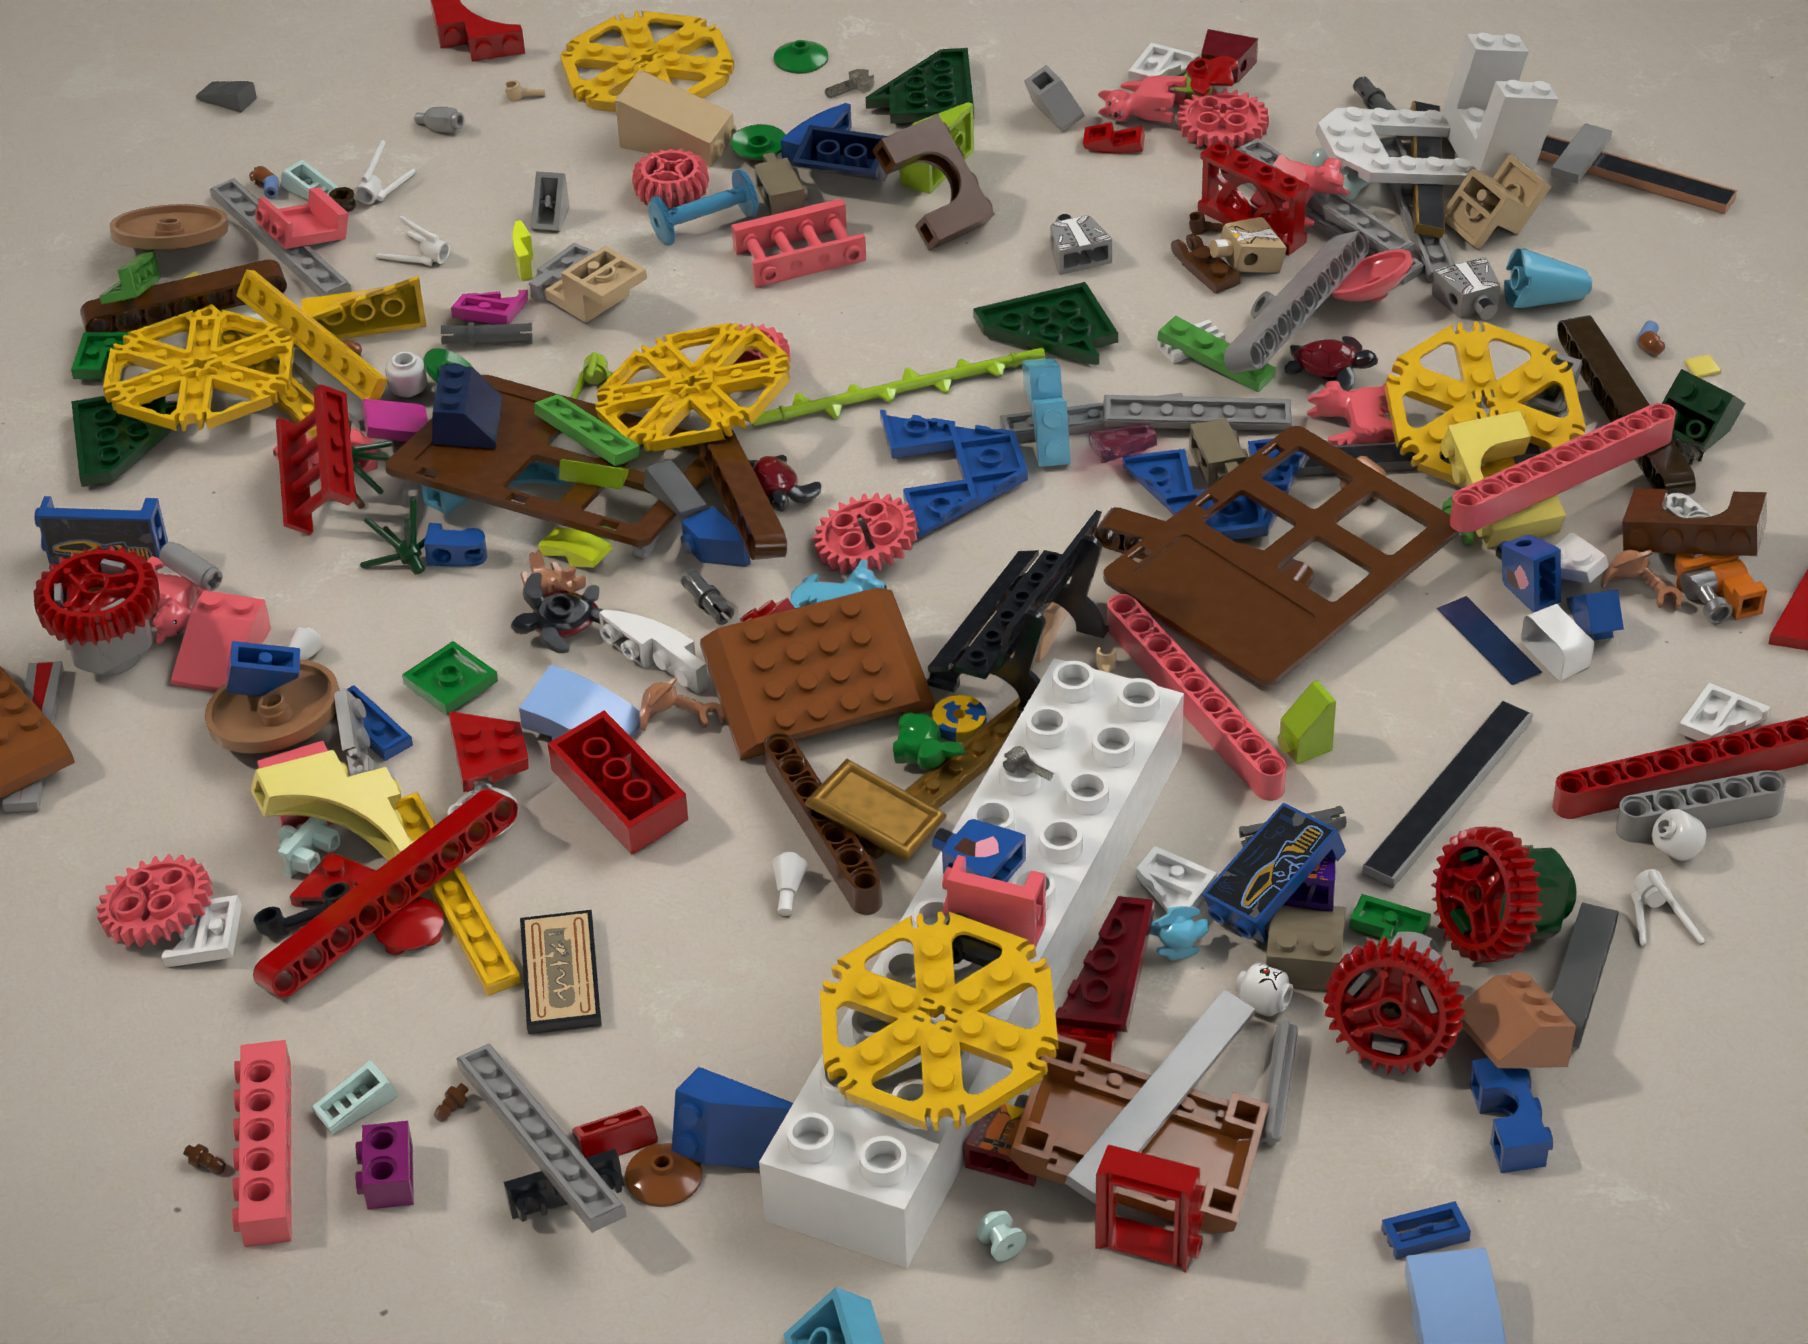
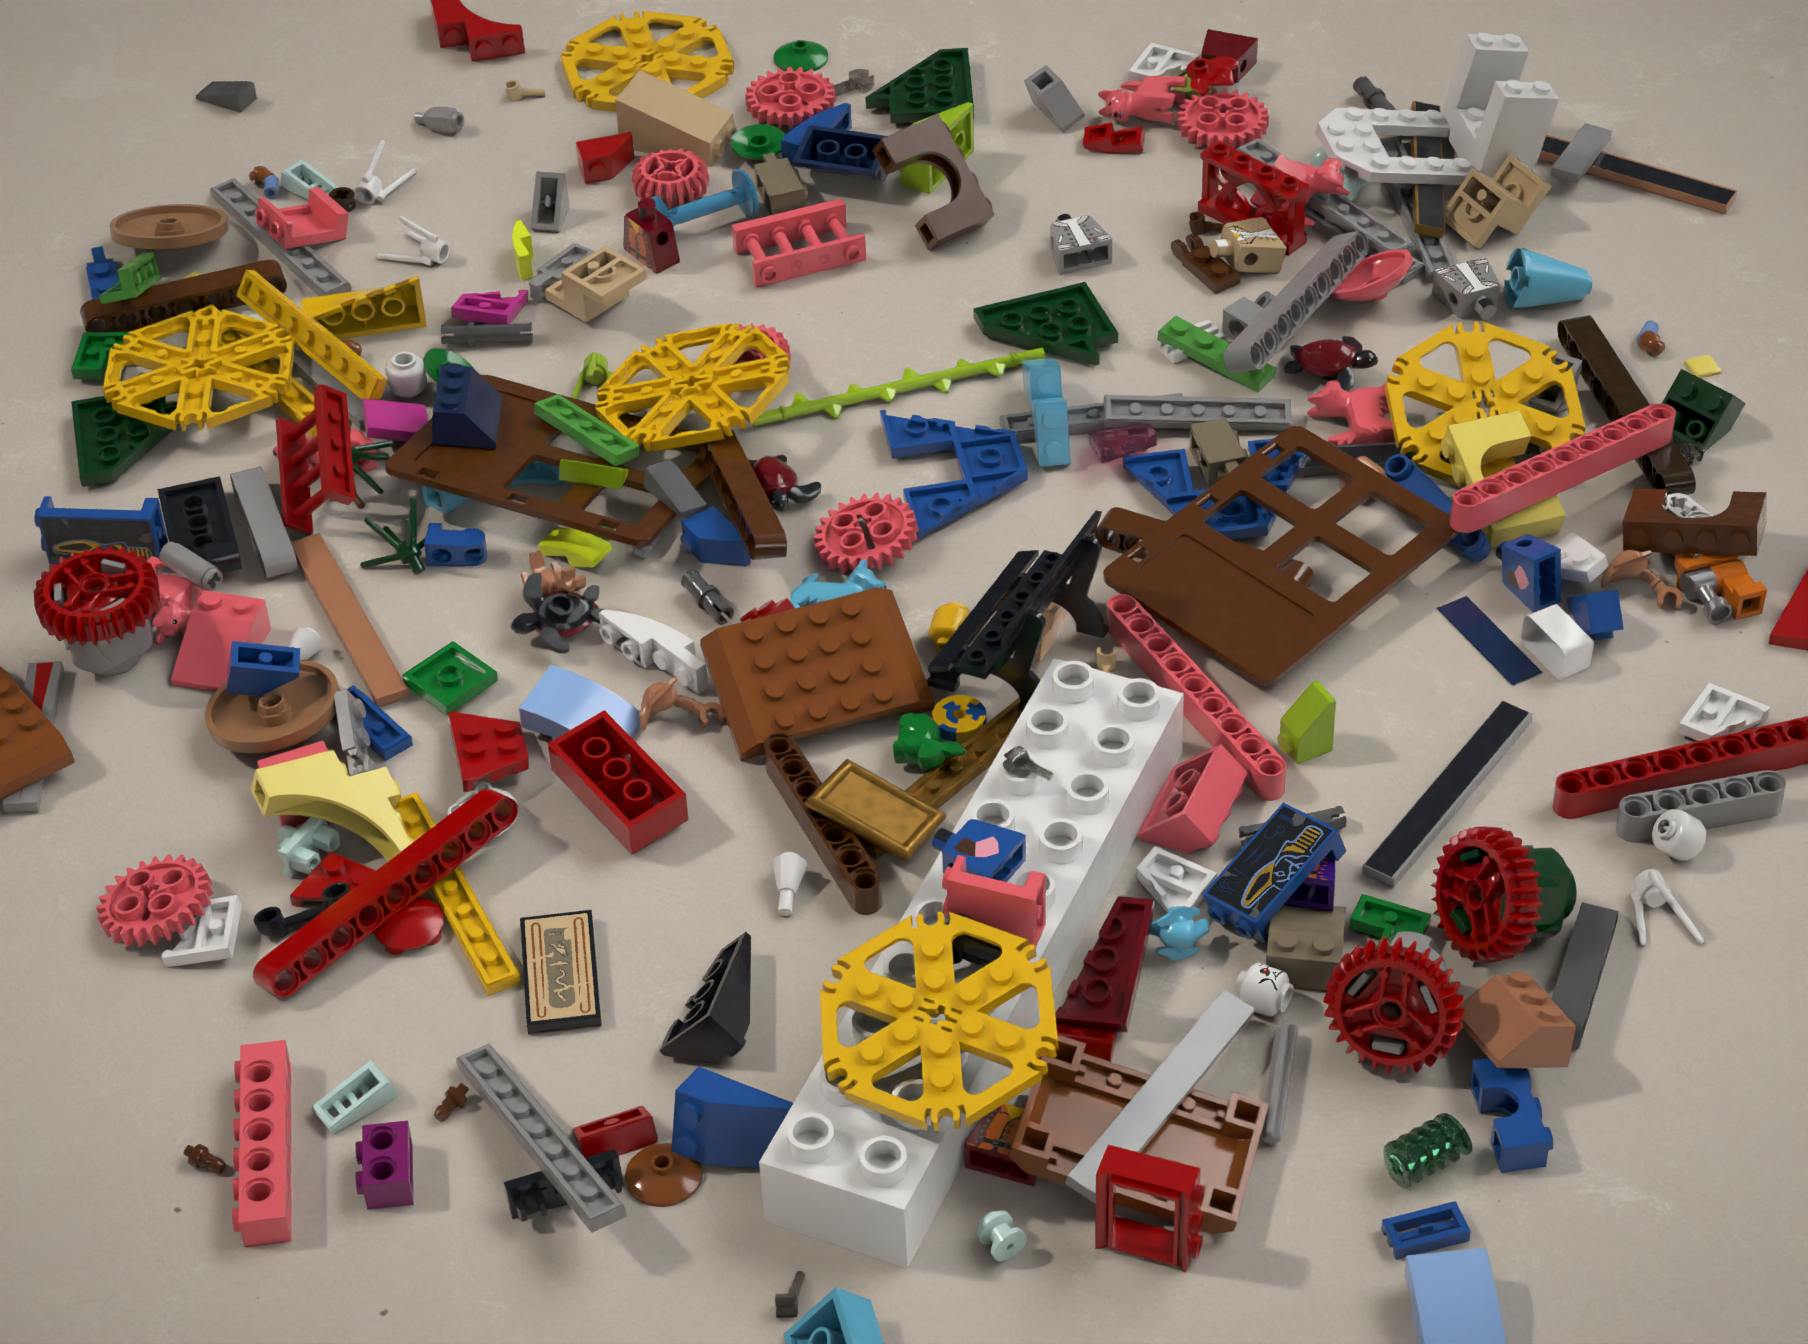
(101, 273): none -> blue hinge
(216, 535): none -> black hinge
(264, 522): none -> light grey beam
(349, 621): none -> nougat tile
(604, 156): none -> red slope
(650, 237): none -> dark red torso
(718, 1009): none -> black wedge
(787, 1303): none -> clear smoke hand
(789, 97): none -> coral gear
(945, 622): none -> yellow head
(1194, 801): none -> coral slope
(1239, 316): none -> light grey brick
(1407, 474): none -> blue piece
(1426, 1149): none -> clear green piece

